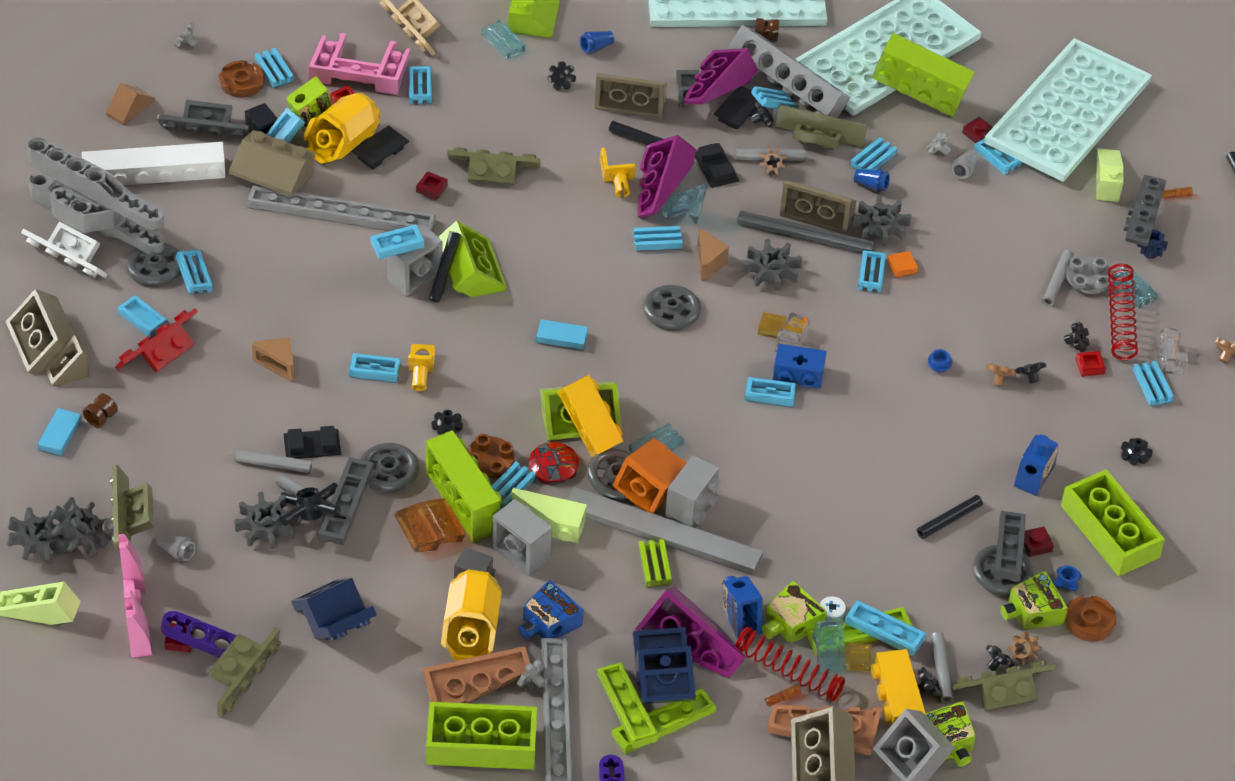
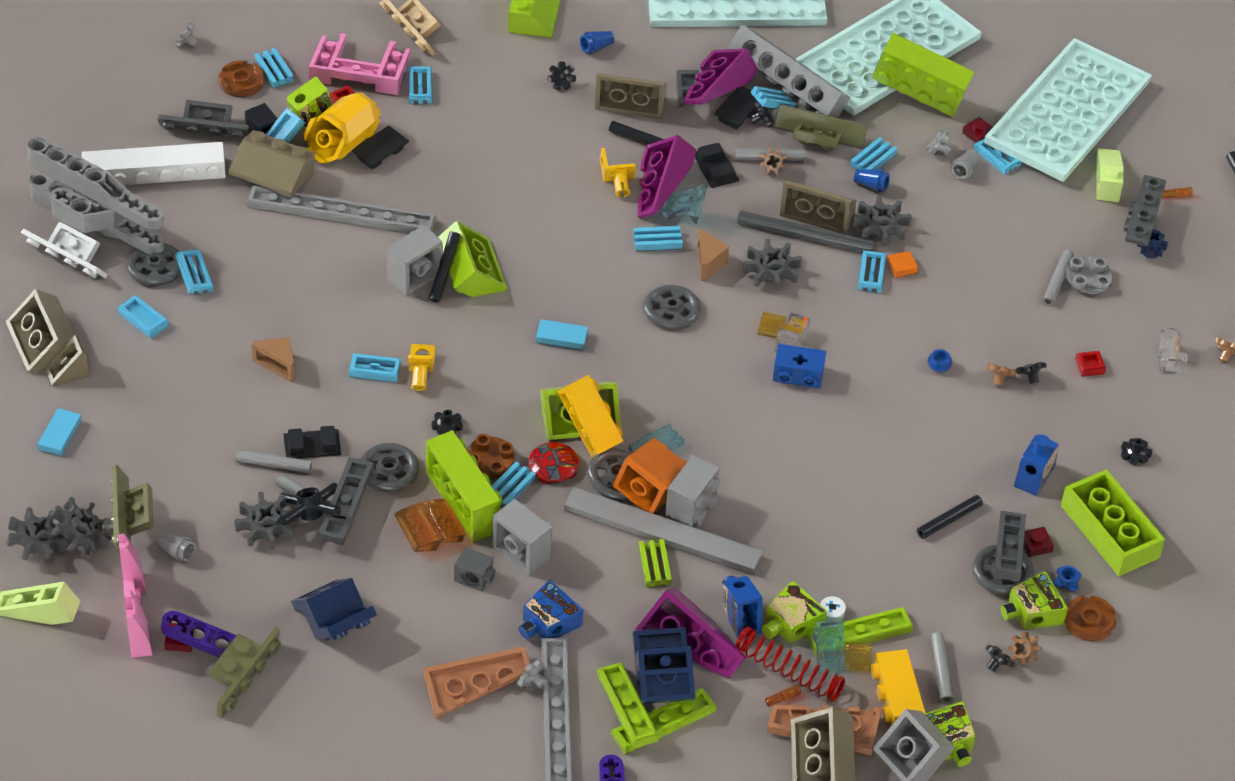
(100, 410): reddish brown wheel -> none
(128, 103): medium nougat slope -> none
(165, 346): red bracket -> none
(397, 241): medium azure plate -> none
(431, 185): dark red plate -> none
(471, 615): yellow brick -> none
(481, 735): lime brick -> none
(493, 167): olive bracket -> none
(506, 37): clear light blue tile -> none
(563, 515): yellowish green slope -> none
(767, 29): reddish brown wheel -> none
(770, 394): medium azure tile -> none
(885, 628): medium azure tile -> none
(927, 683): black plant -> none
(1006, 689): olive bracket -> none
(1078, 337): black plant -> none
(1123, 342): red piece -> none
(1140, 298): clear light blue tile -> none
(1157, 382): medium azure tile -> none

